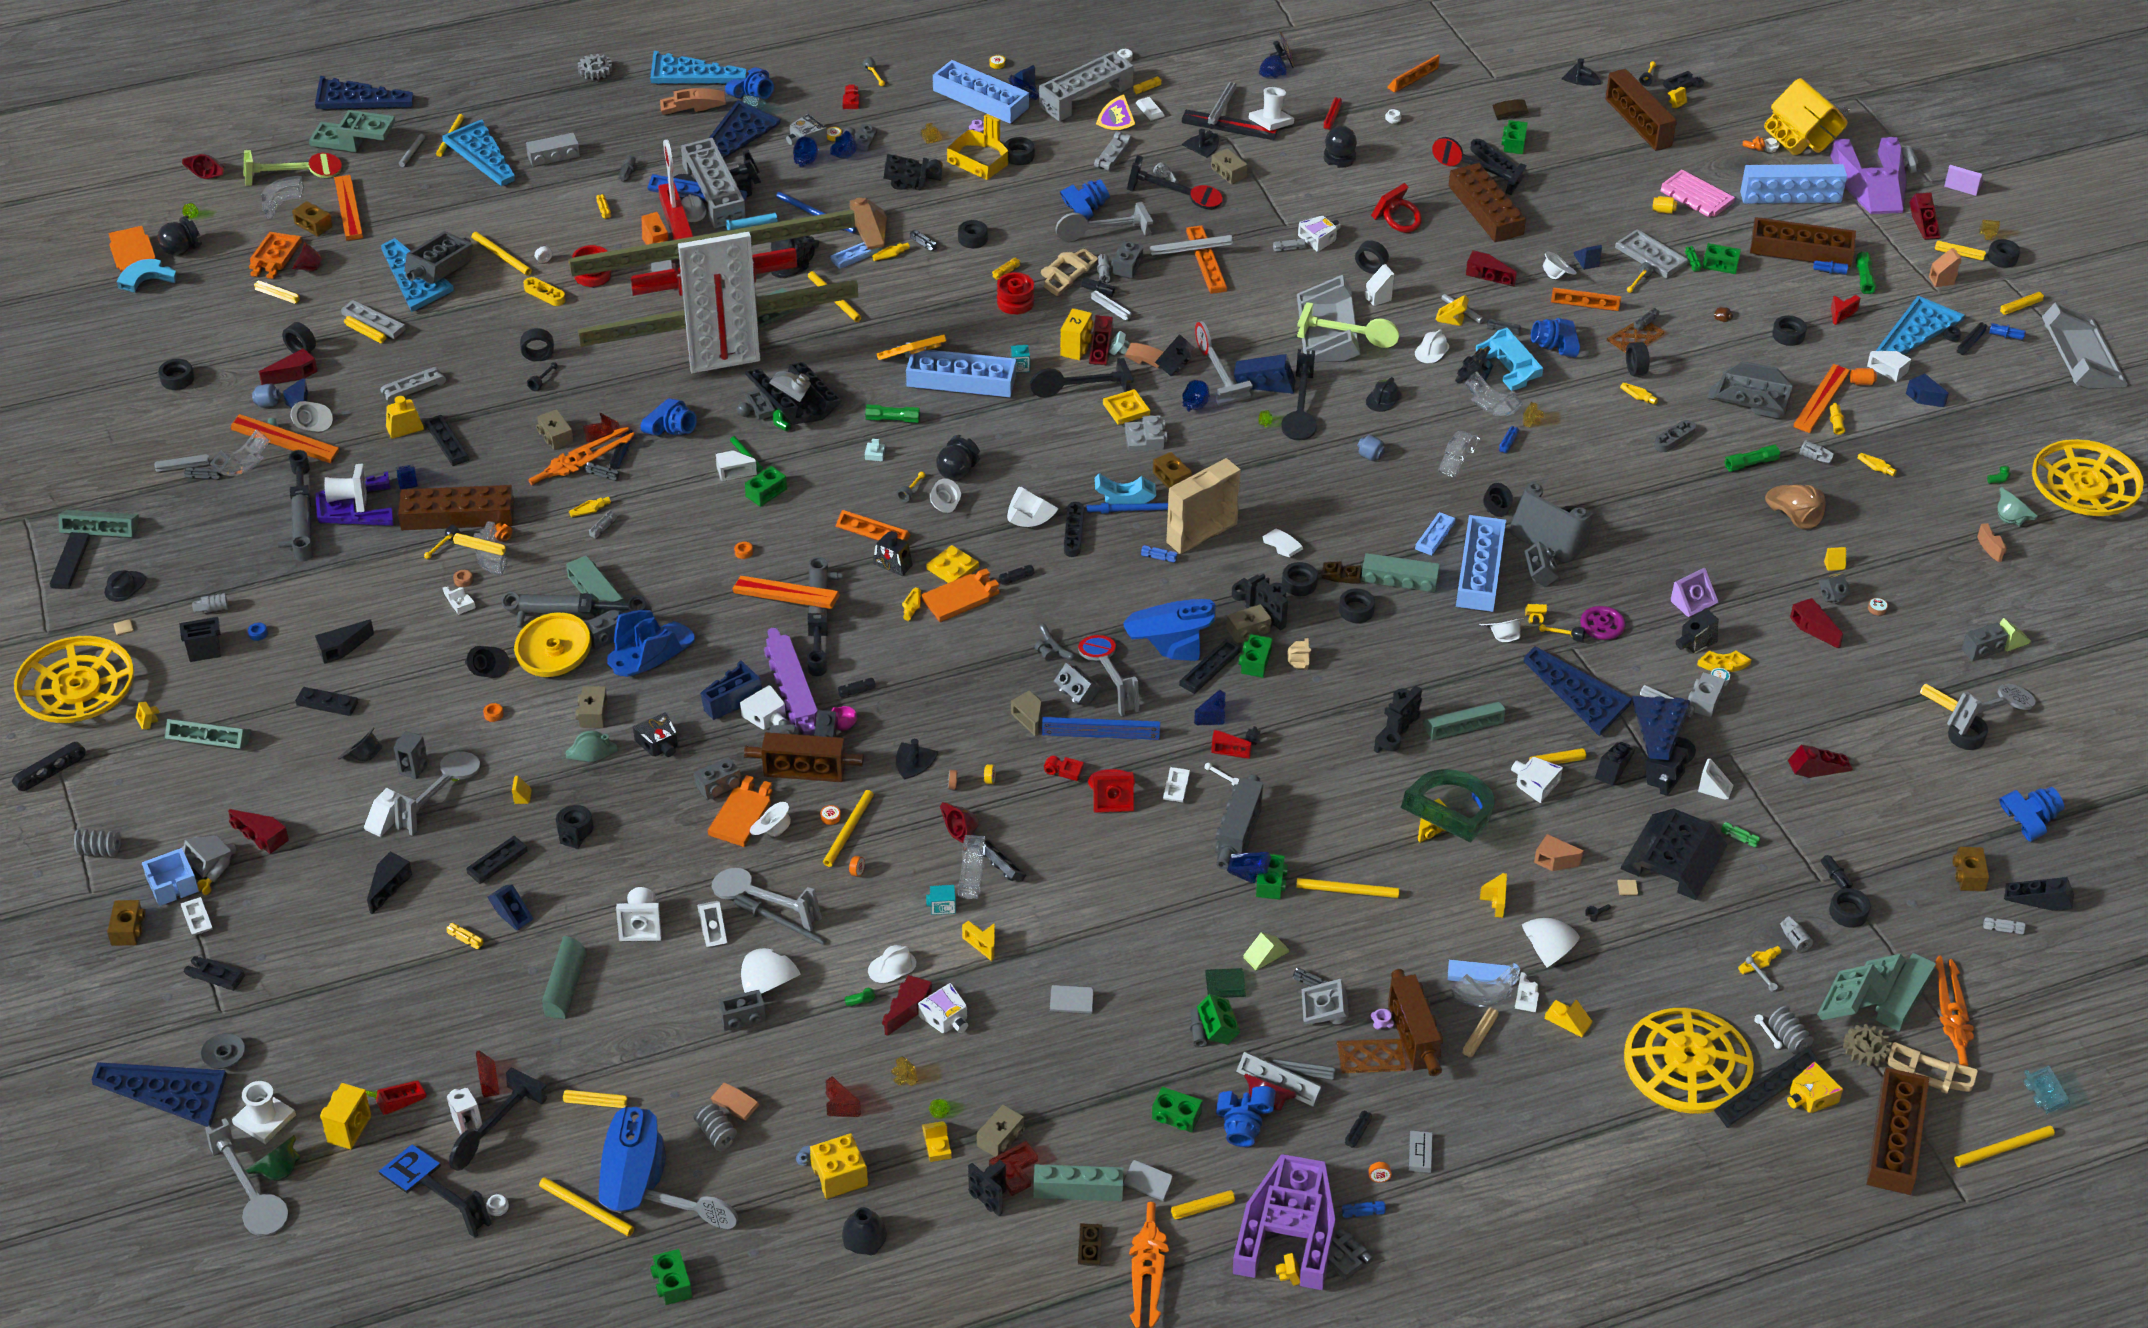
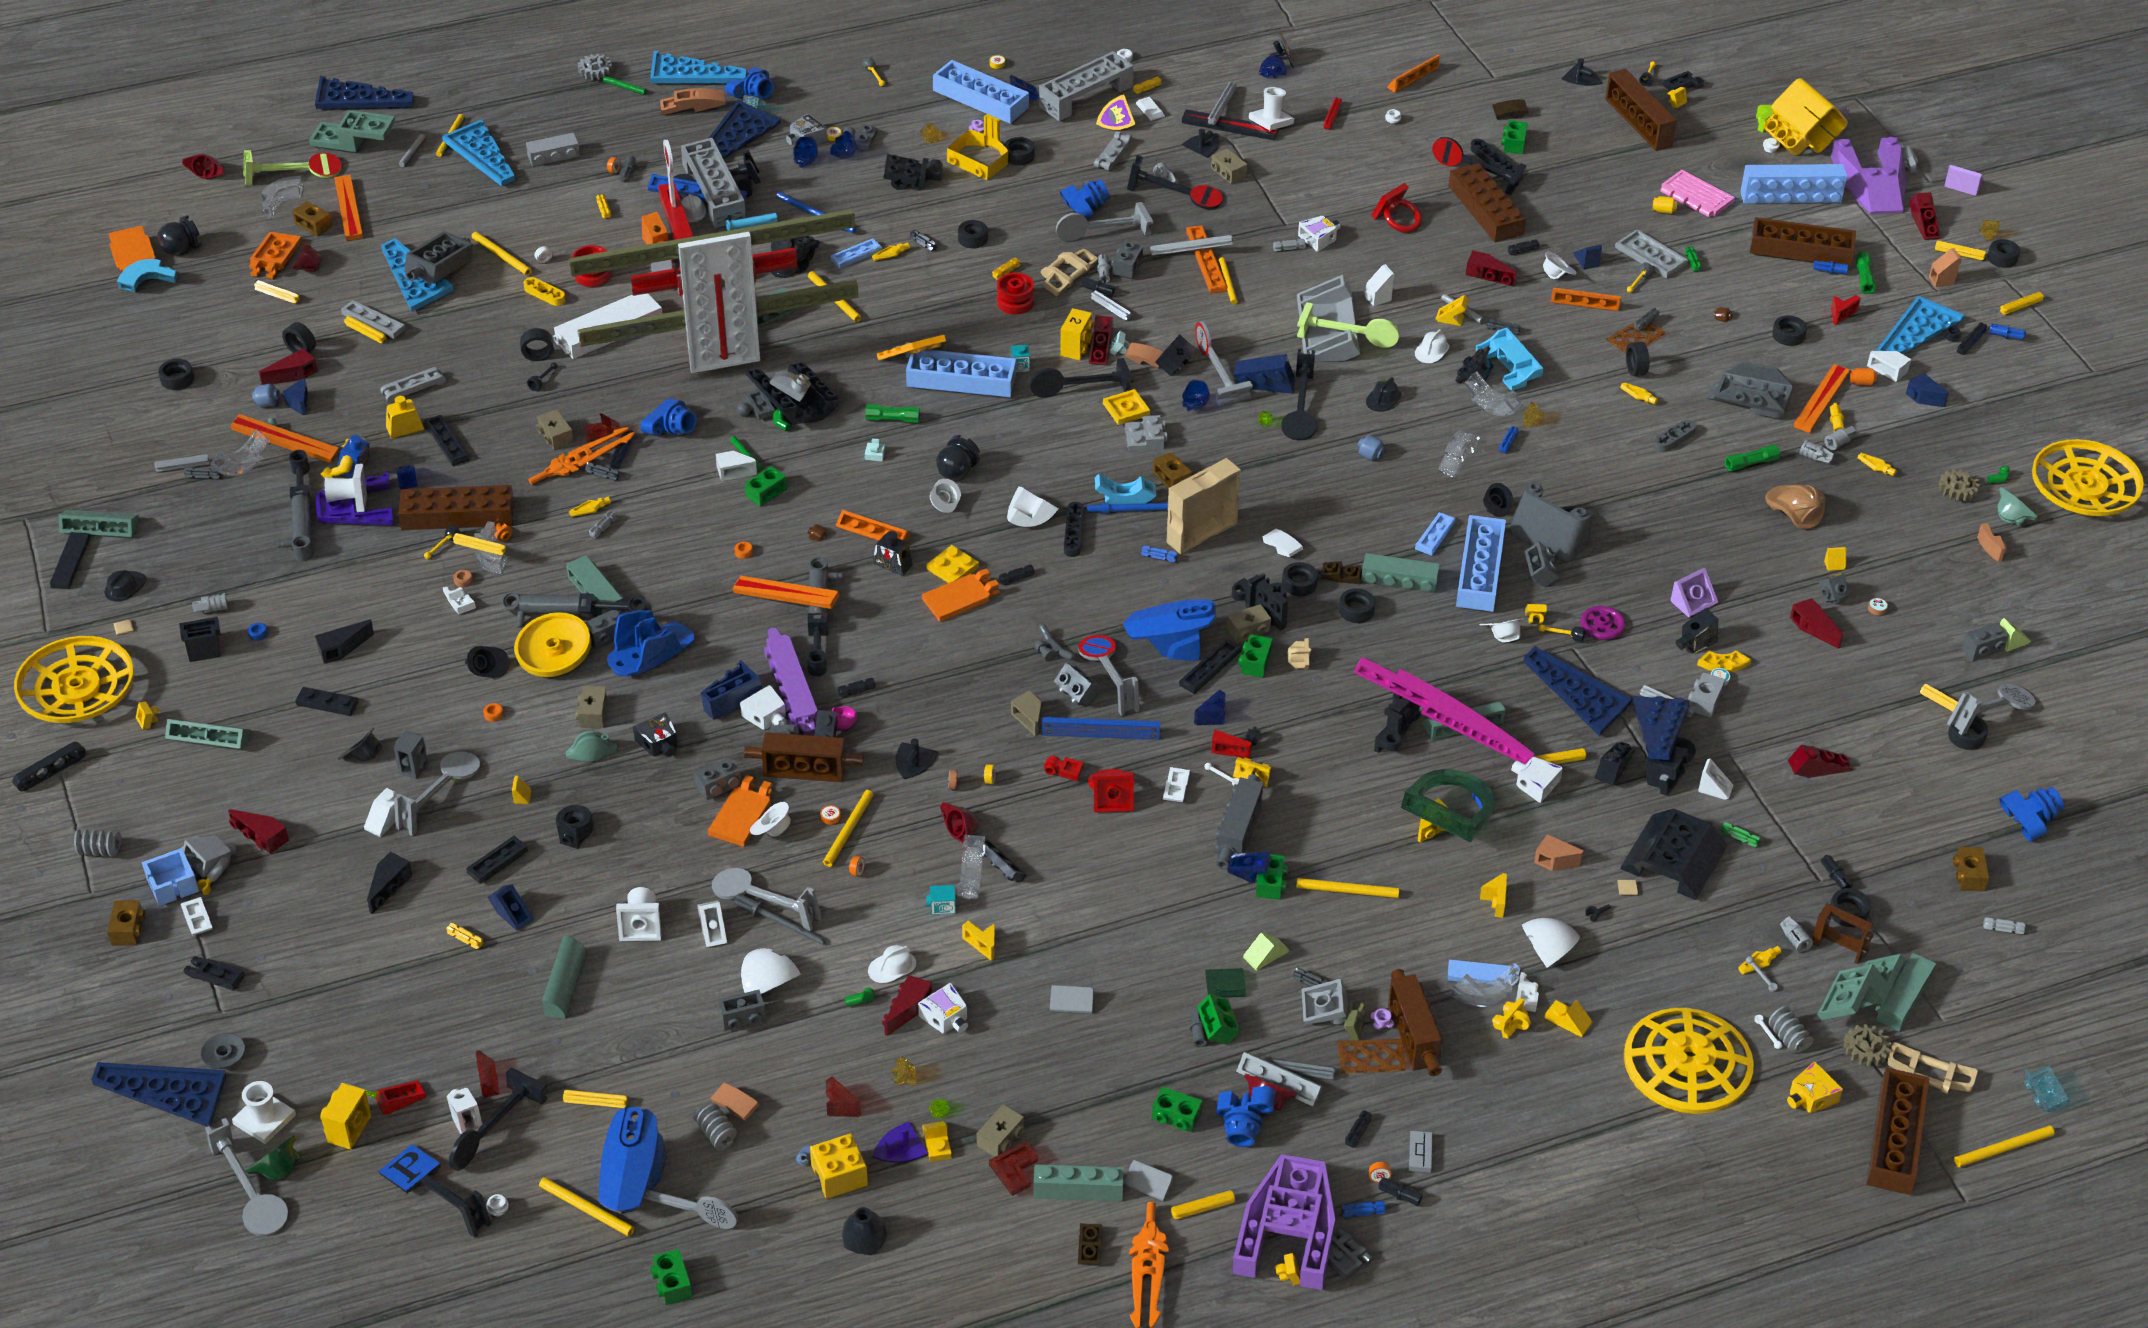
(186, 210): clear neon green plate -> none
(311, 416): white piece -> none
(353, 452): none -> torso
(613, 165): none -> orange tile
(621, 310): none -> white brick
(640, 90): none -> green bar
(817, 532): none -> reddish brown piece
(851, 97): red plate -> none
(870, 222): medium nougat wedge -> none
(900, 1145): none -> dark purple shield
(905, 493): dark grey hinge -> none
(911, 603): yellow piece -> none
(988, 1185): black bracket -> none
(1027, 75): dark blue slope -> none
(1227, 279): none -> yellow bar
(1246, 767): none -> yellow hips
(1340, 147): black tile -> none
(1354, 1023): none -> olive plate
(1376, 248): black tyre -> none
(1400, 1191): none -> black axle
(1445, 709): none -> dark pink slope
(1480, 1032): tan axle -> none
(1506, 1024): none -> yellow hips
(1523, 247): none -> black axle
(1556, 333): blue beam -> none
(1721, 258): green brick -> none
(1757, 144): orange plate -> none
(1764, 112): none -> lime slope
(1765, 1088): black tile -> none
(1823, 931): none -> reddish brown panel
(1839, 438): none -> light grey hinge
(1954, 1025): orange sword -> none
(1959, 485): none -> dark tan gear
(2044, 894): black slope -> none
(2083, 348): light grey slope -> none

